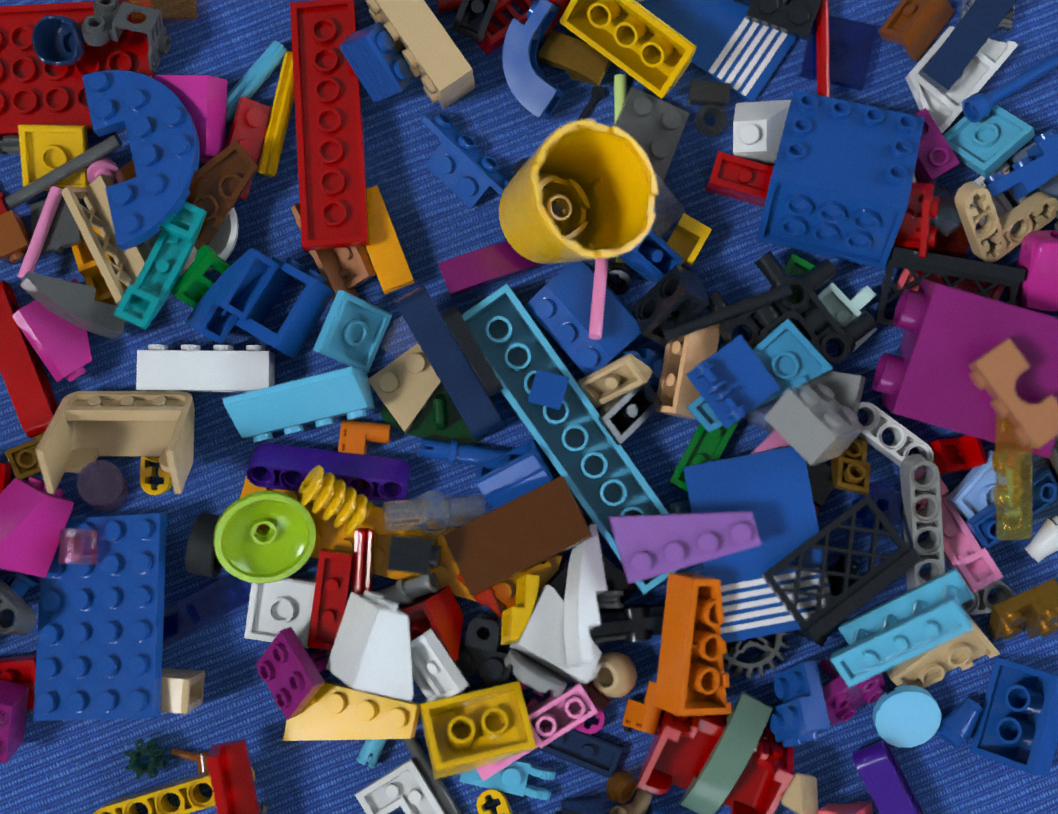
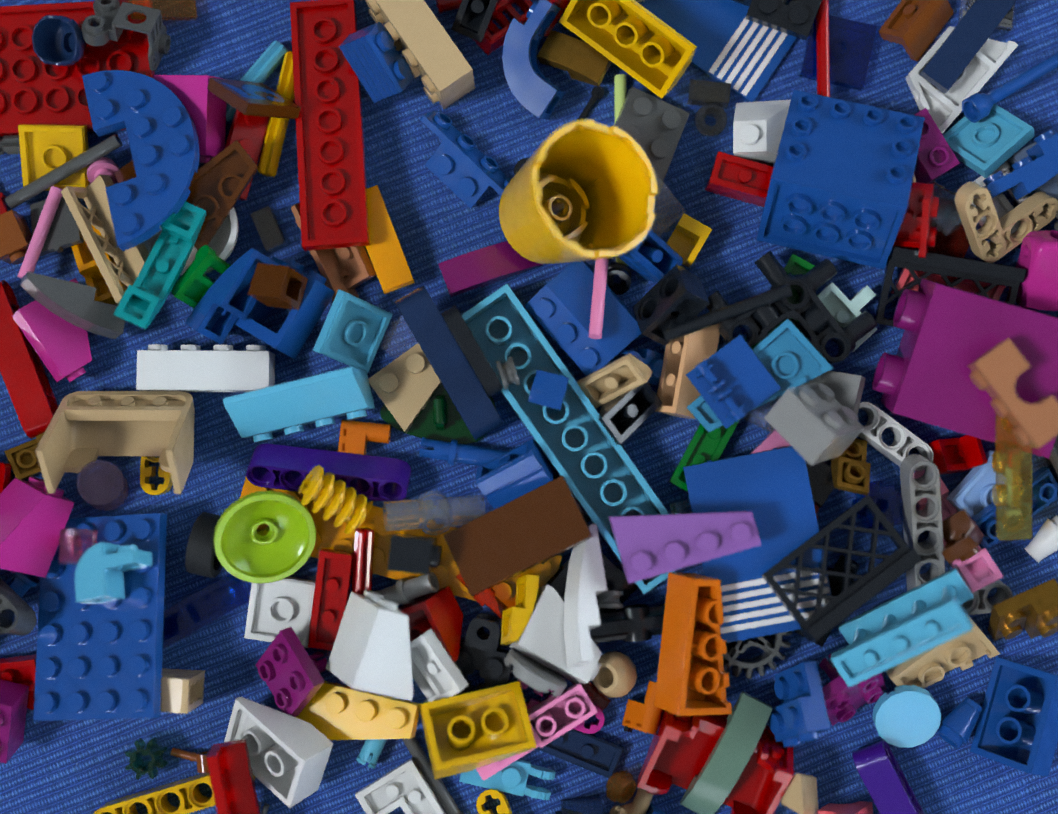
(101, 571): none -> medium azure brick
(253, 98): none -> reddish brown tile
(269, 229): none -> clear smoke piece
(278, 286): none -> reddish brown brick
(282, 749): none -> white slope
(508, 372): none -> dark grey bush
(961, 536): none -> reddish brown bracket

